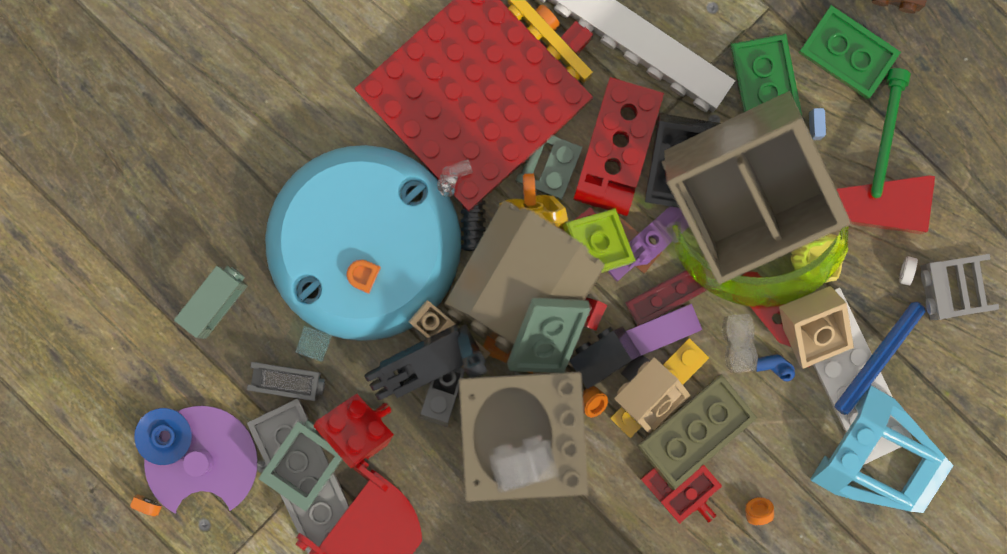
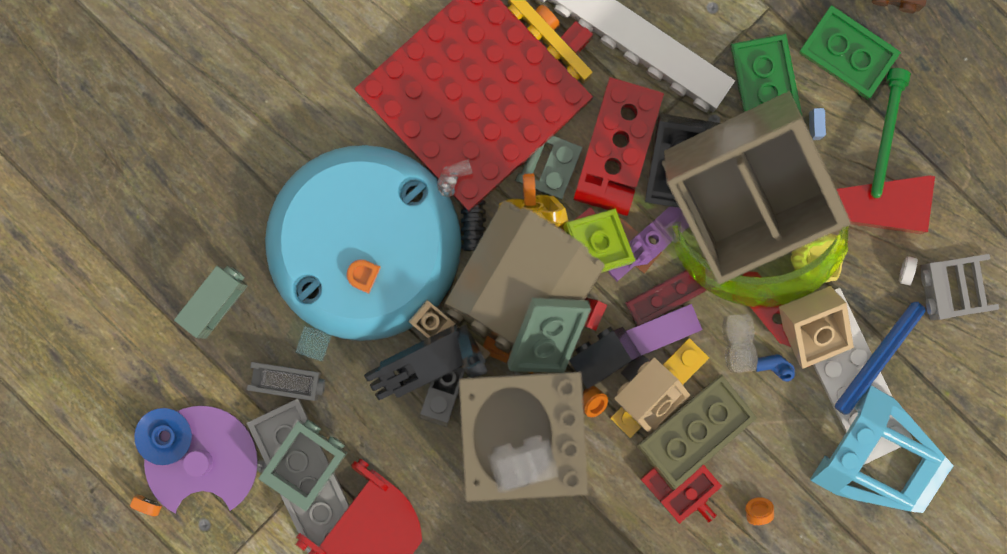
(355, 430): red plate -> none

